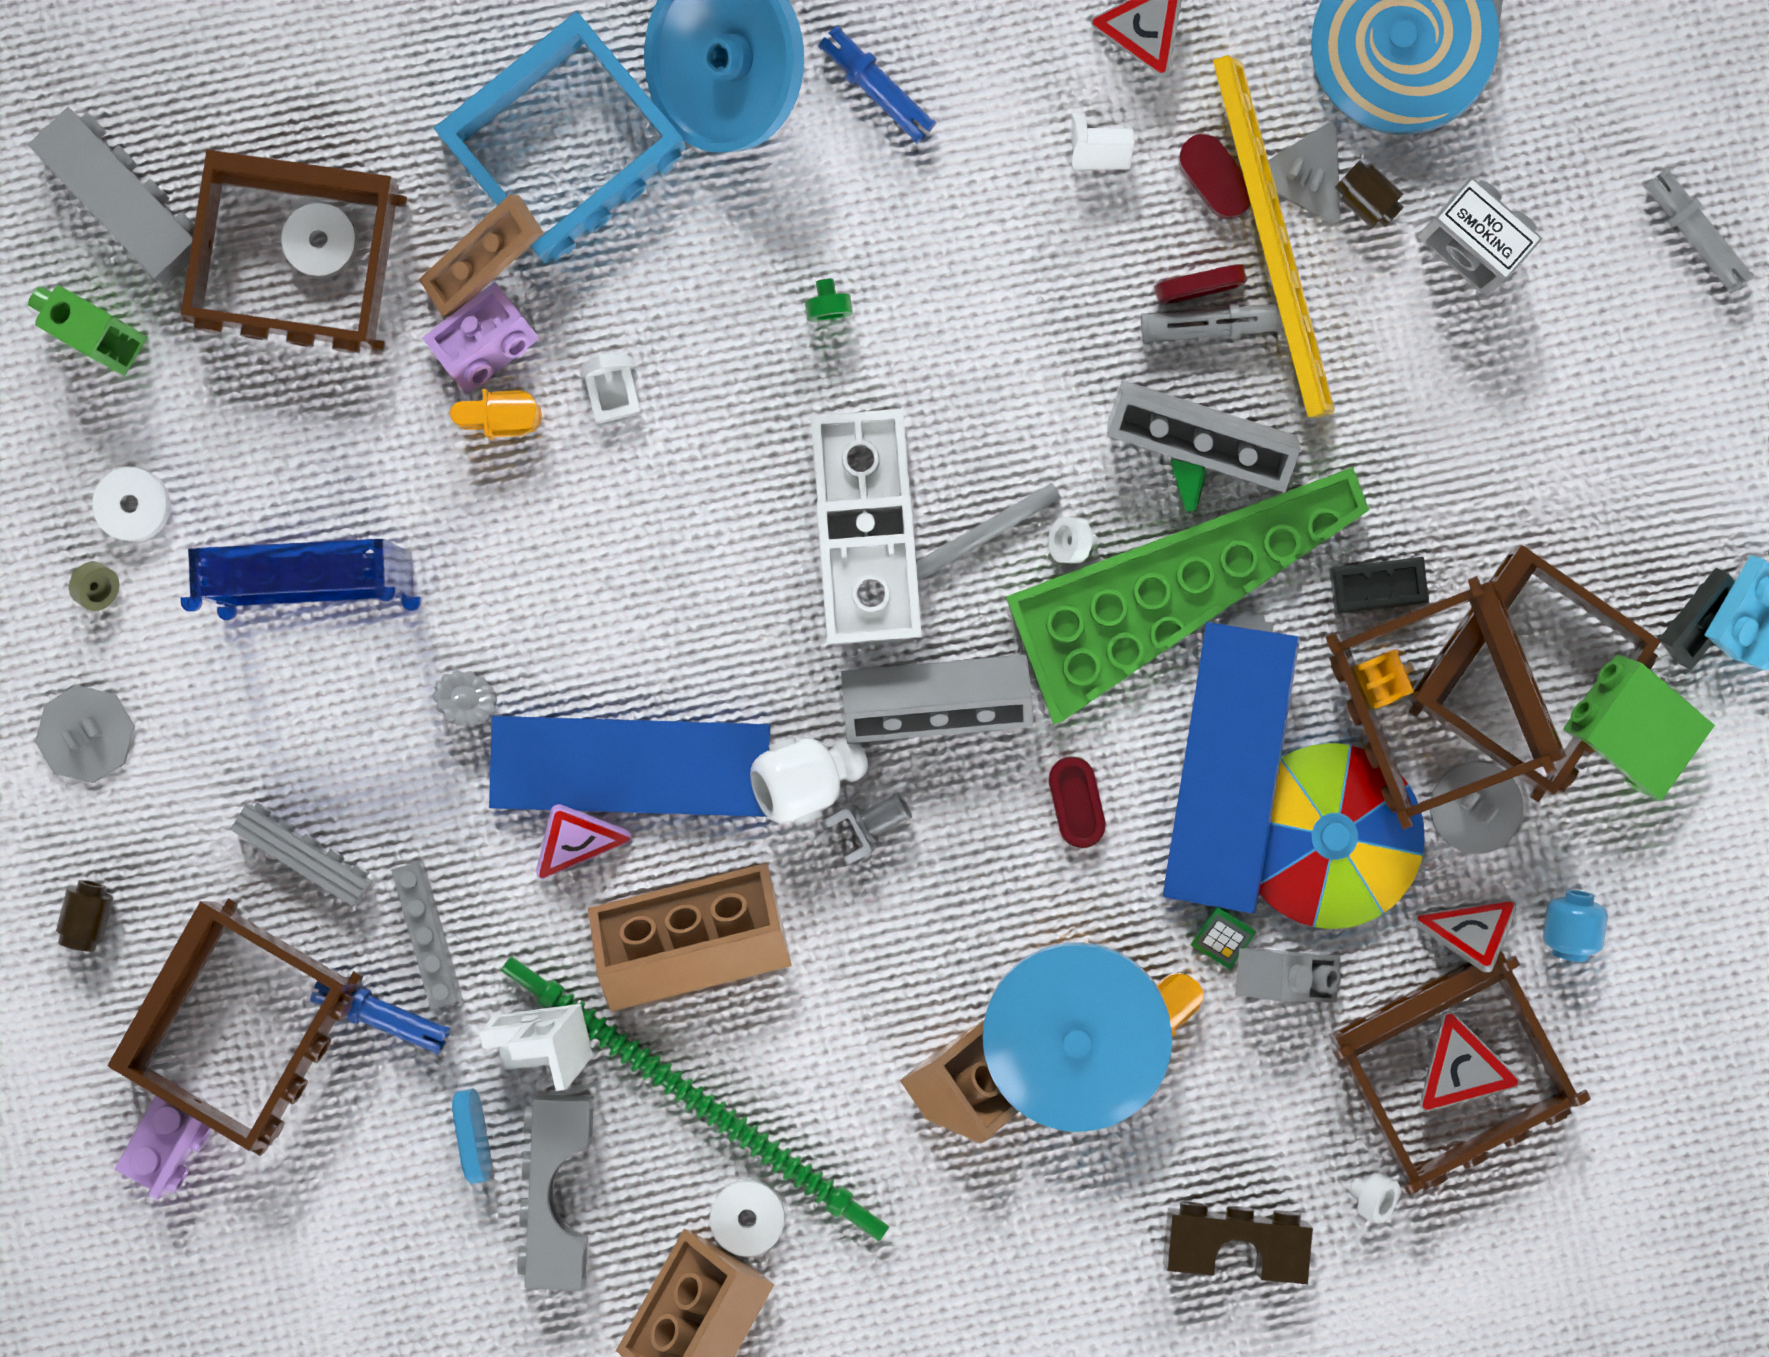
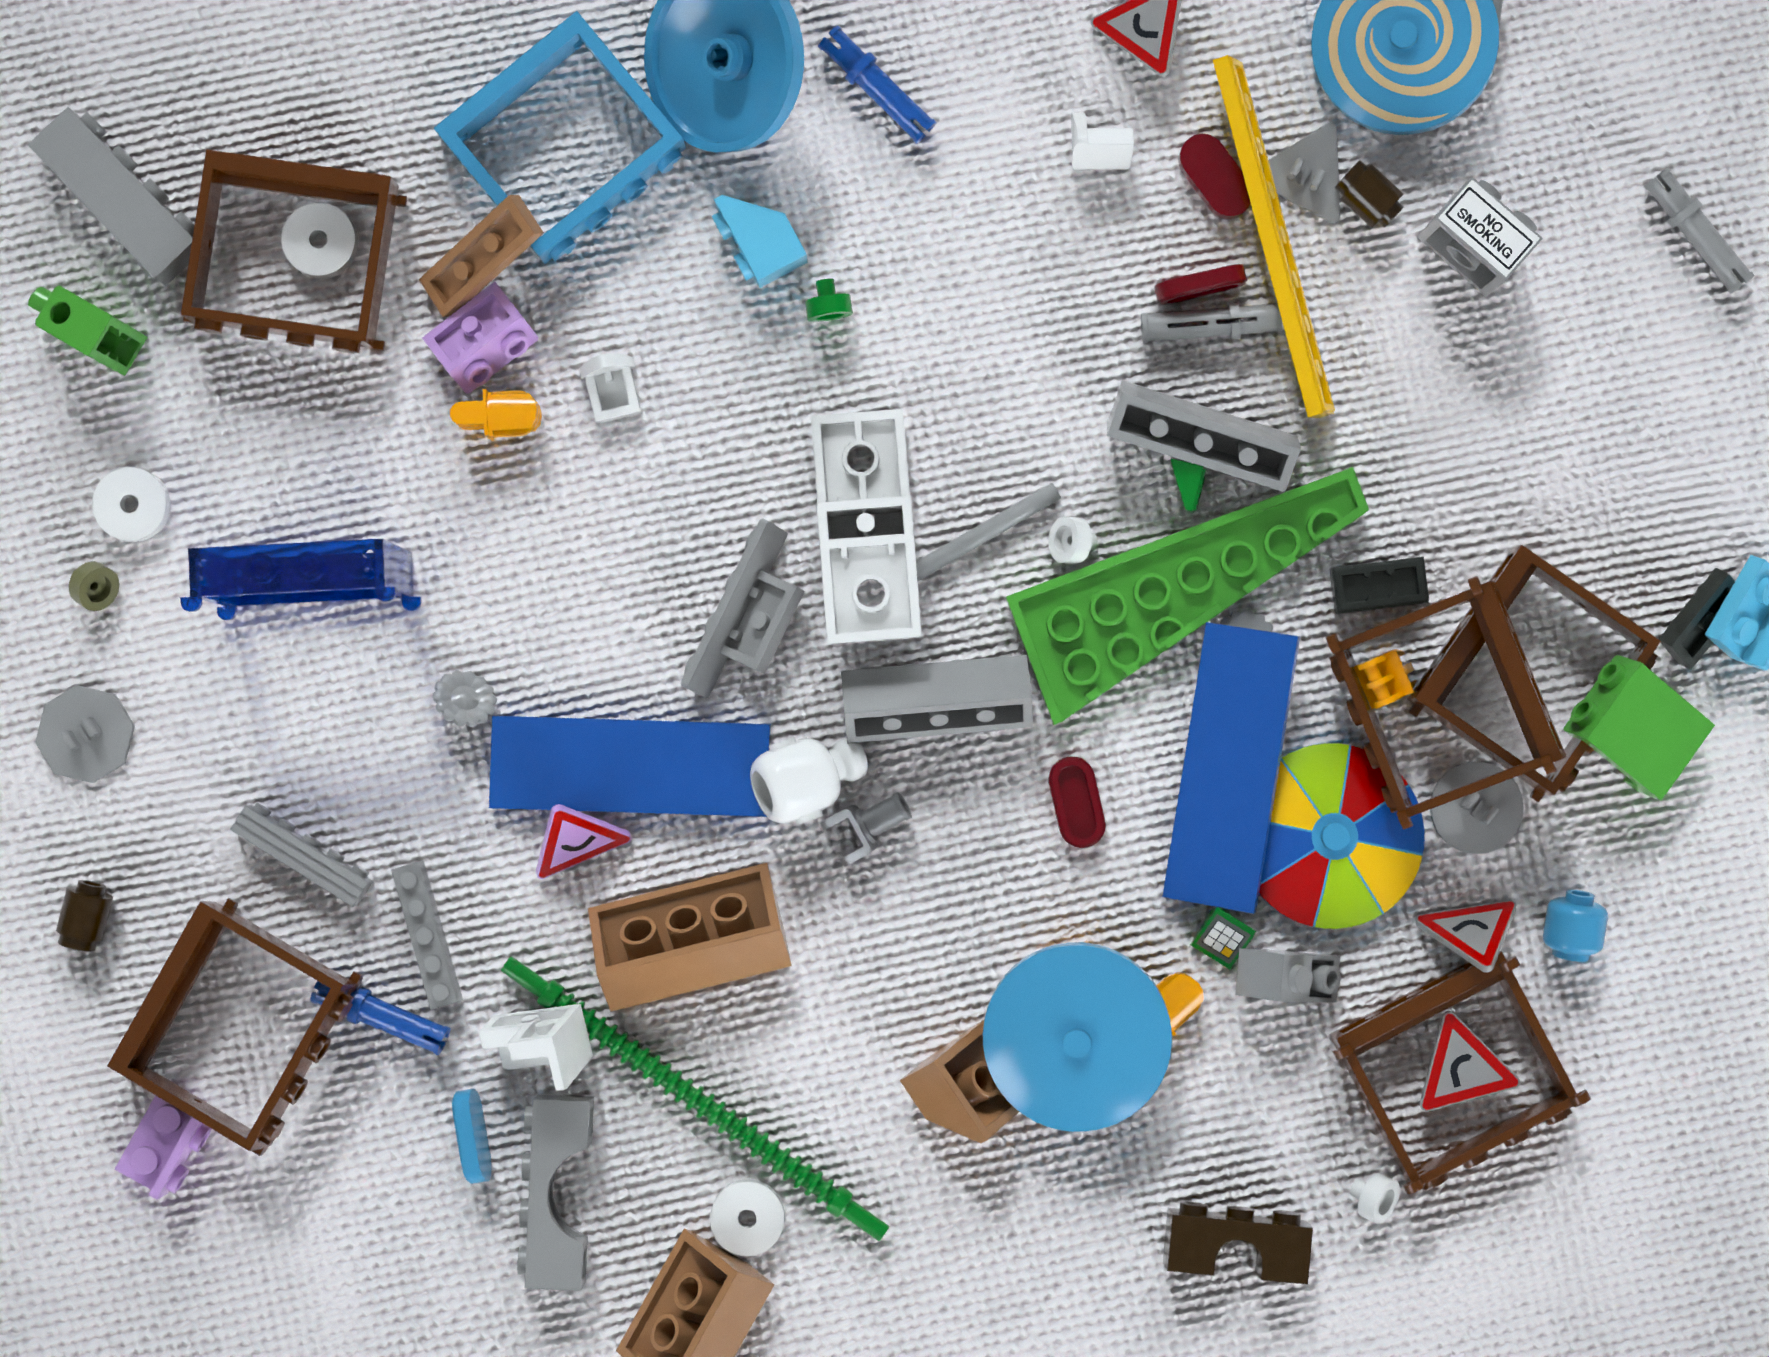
(749, 616): none -> light grey bracket
(763, 238): none -> medium azure slope

